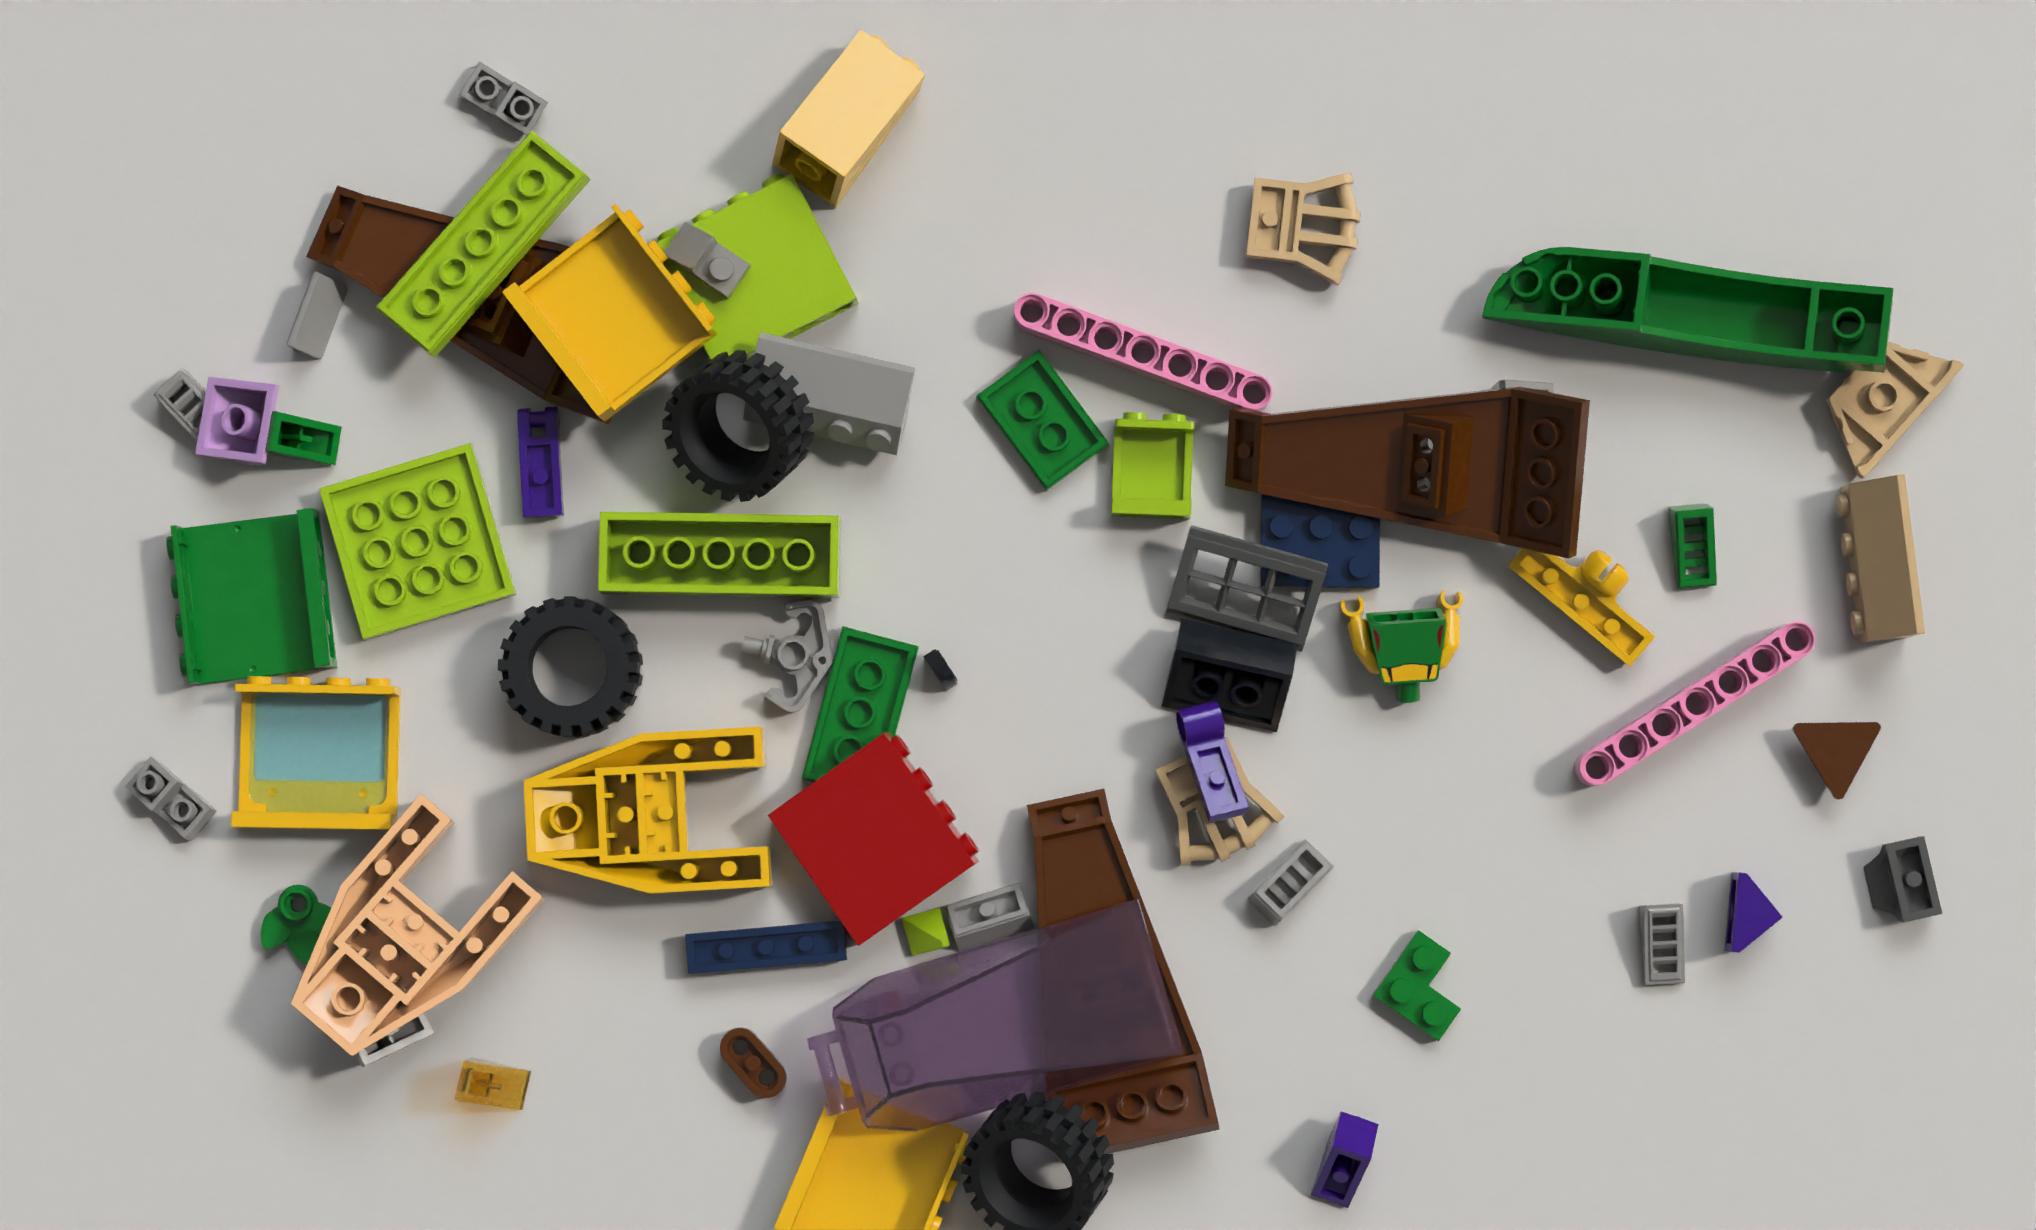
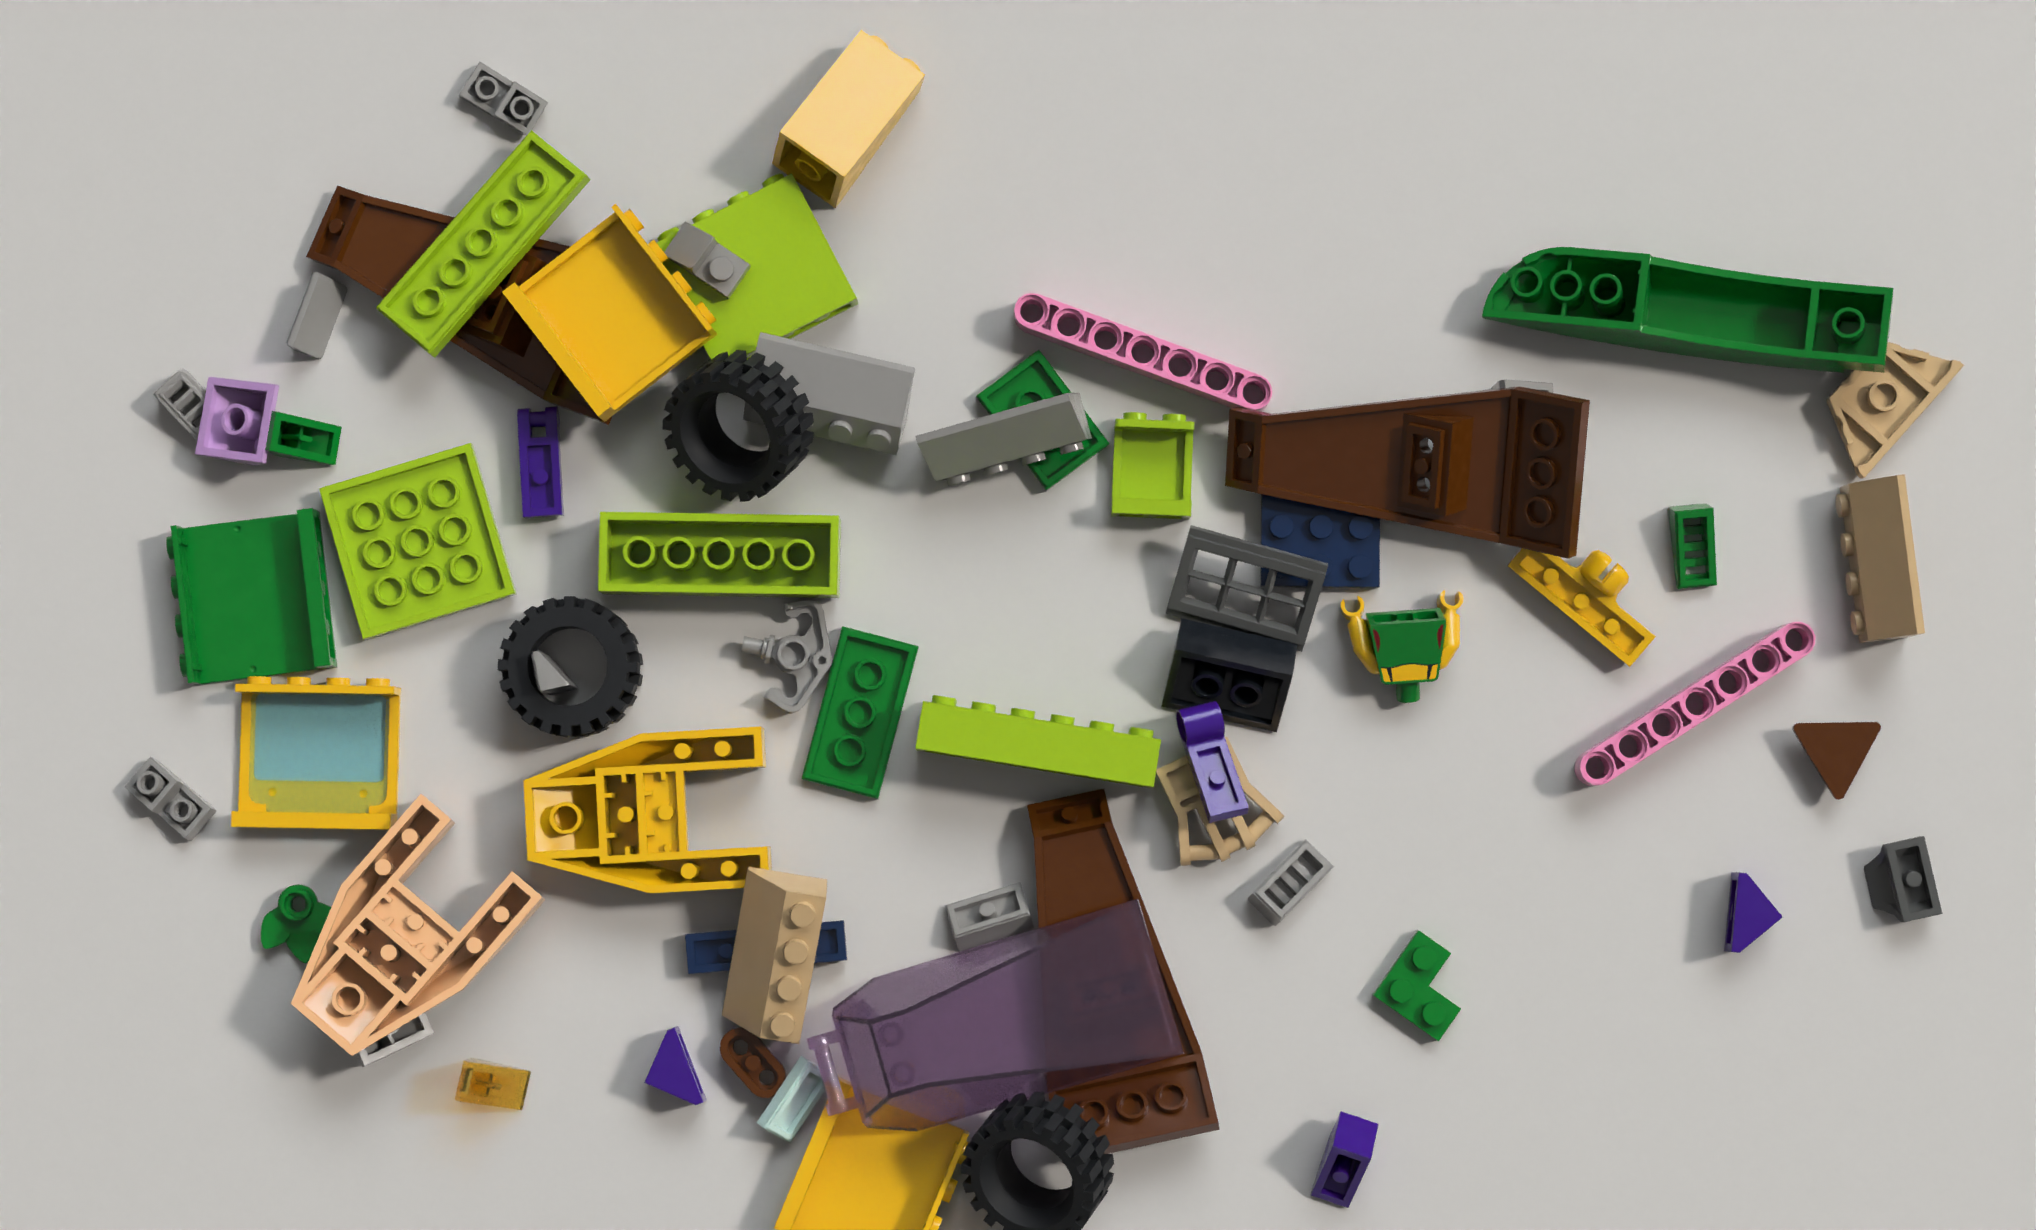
(549, 675): none -> light grey slope
(674, 1069): none -> dark purple slope
(774, 953): none -> tan slope
(793, 1100): none -> light aqua tile
(874, 837): red panel -> none
(926, 931): lime slope -> none
(941, 669): black tile -> none
(1005, 437): none -> light grey slope
(1038, 744): none -> lime brick
(1277, 221): tan plate -> none
(1646, 914): light grey slope -> none

